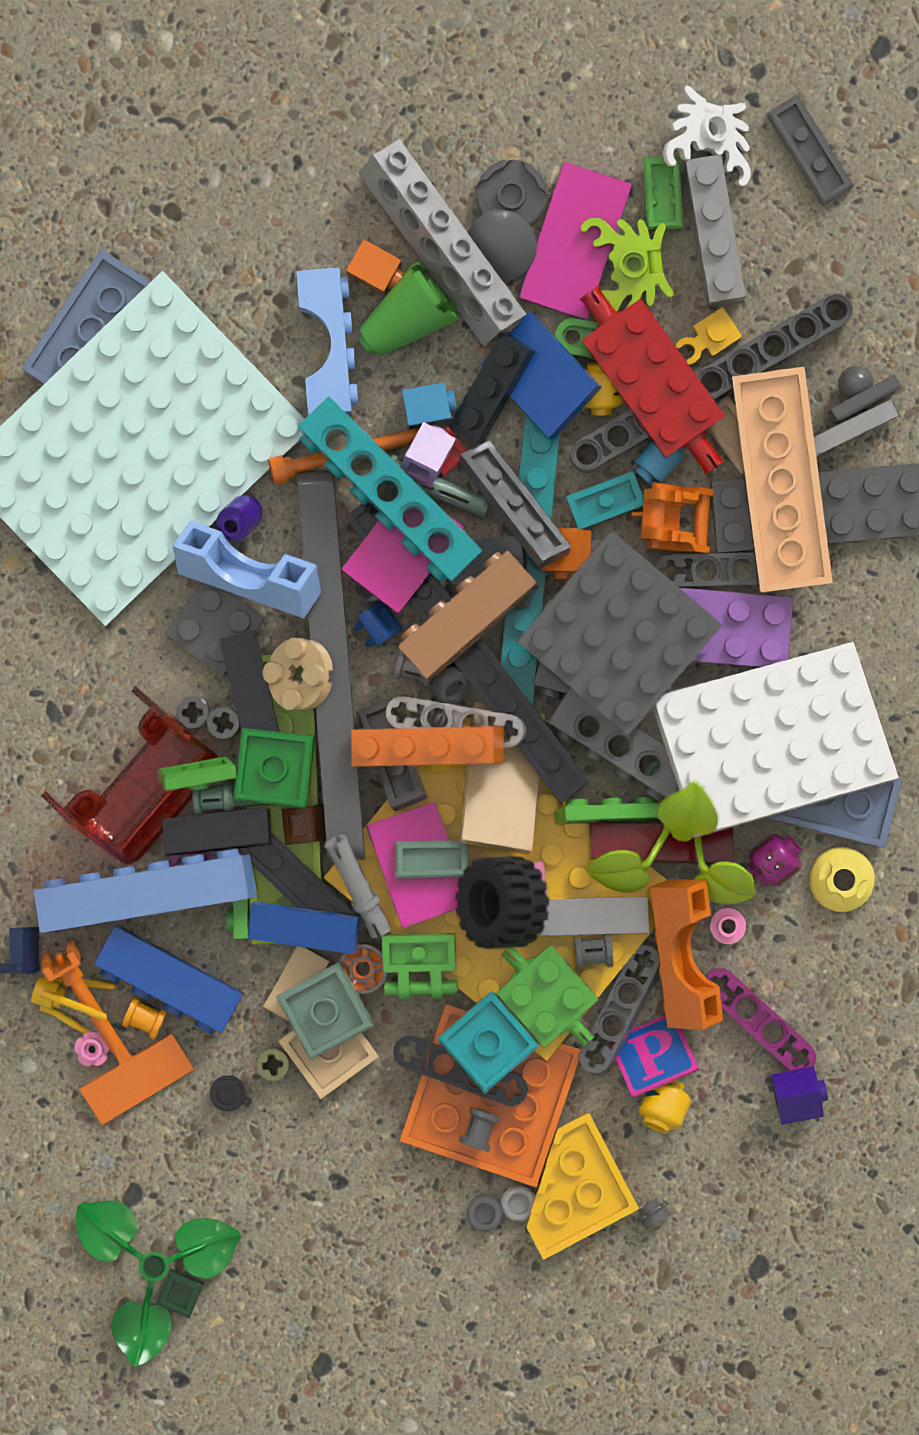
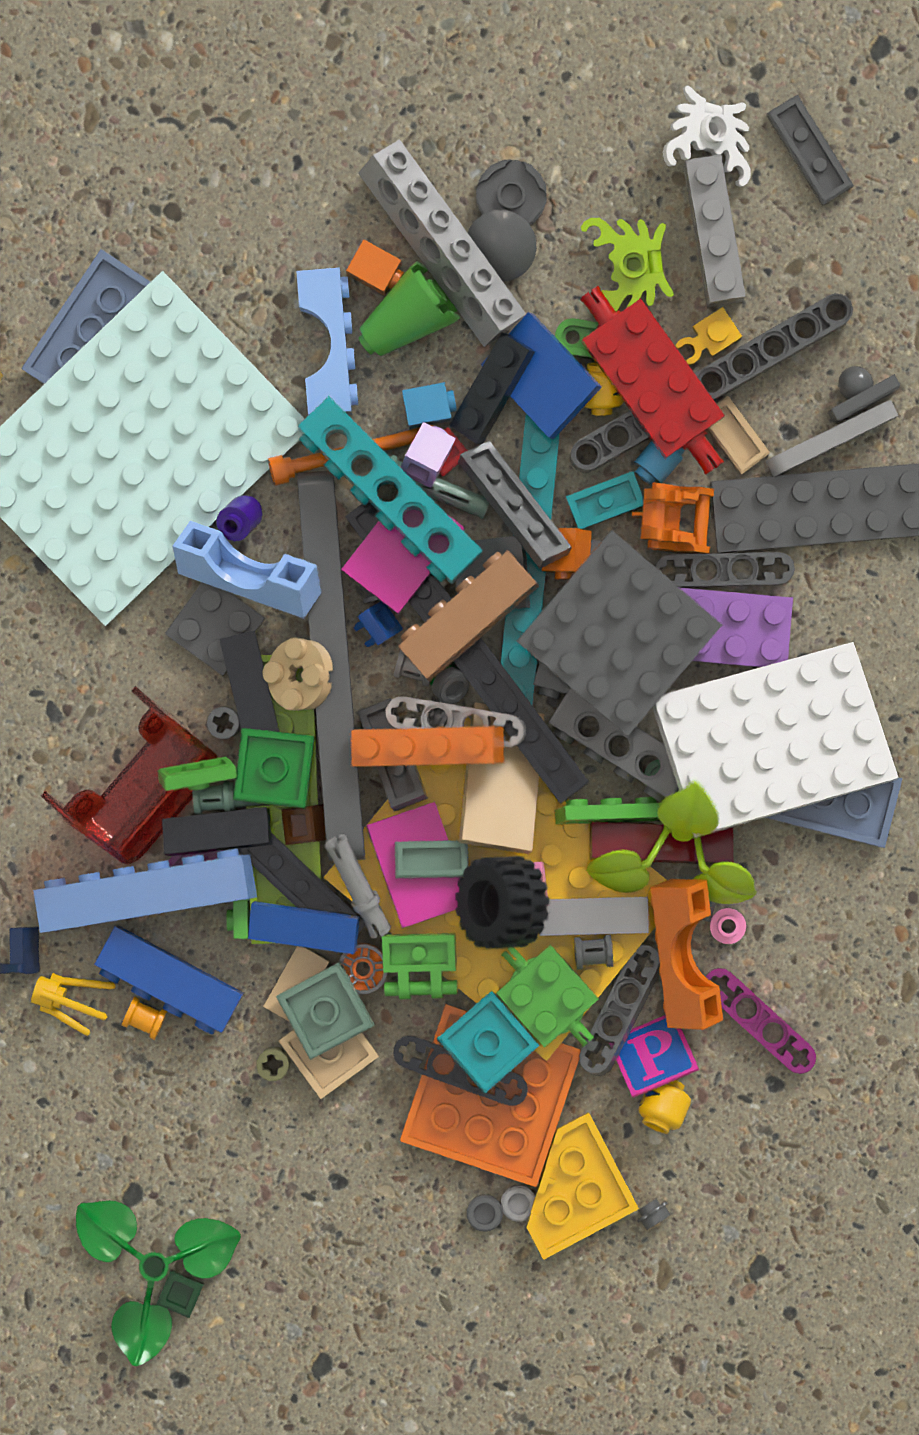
(82, 1049): bright pink plate -> none
(135, 1075): orange piece -> none
(201, 721): dark grey bush -> none
(227, 1093): black plate -> none
(479, 1129): dark grey bush -> none
(565, 256): dark pink tile -> none
(662, 194): bright green plate -> none
(775, 860): magenta head -> none
(782, 479): light nougat plate -> none
(799, 1095): dark purple brick -> none
(822, 877): light yellow piece -> none

